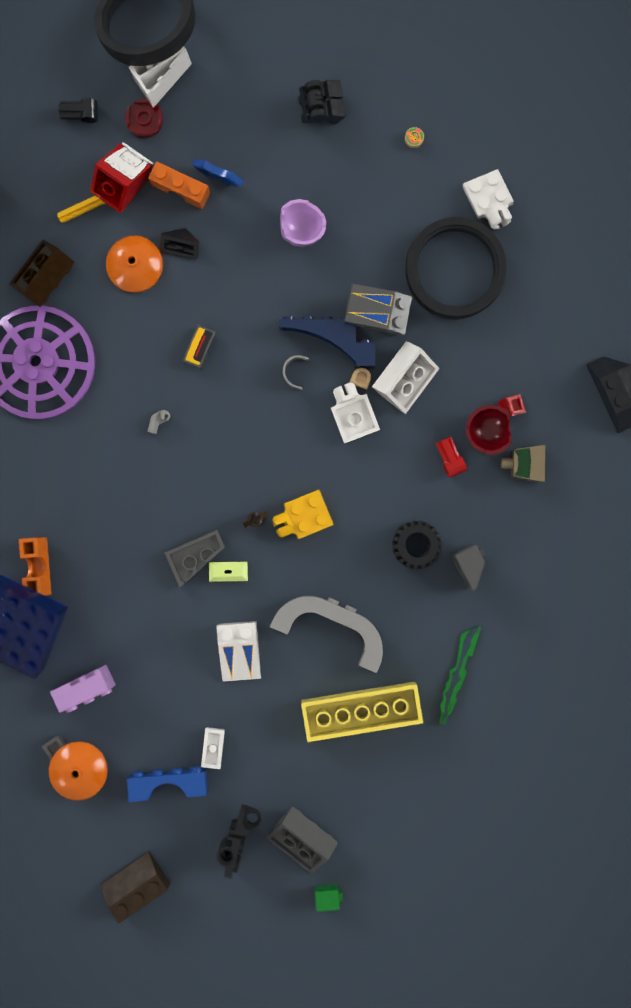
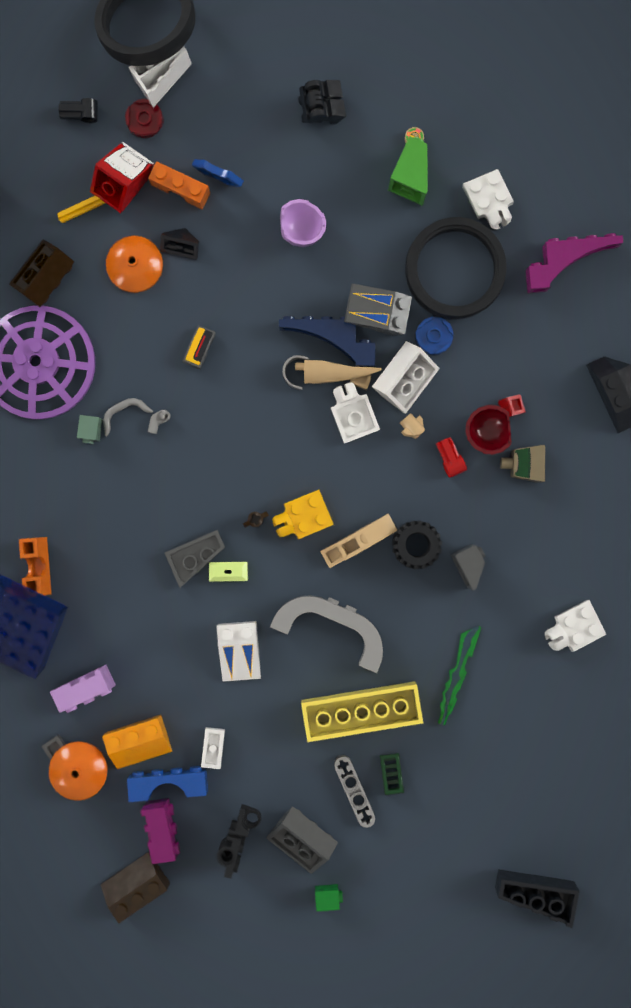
(89, 429): none -> sand green brick
(120, 406): none -> light grey animal
(137, 742): none -> light orange slope
(161, 830): none -> magenta wedge
(327, 372): none -> tan piece
(351, 792): none -> light grey beam
(359, 540): none -> tan slope
(400, 789): none -> dark green slope
(411, 172): none -> bright green slope
(412, 426): none -> tan piece
(434, 335): none -> blue tile
(540, 894): none -> black wedge
(561, 254): none -> magenta arch
(575, 628): none -> white plate

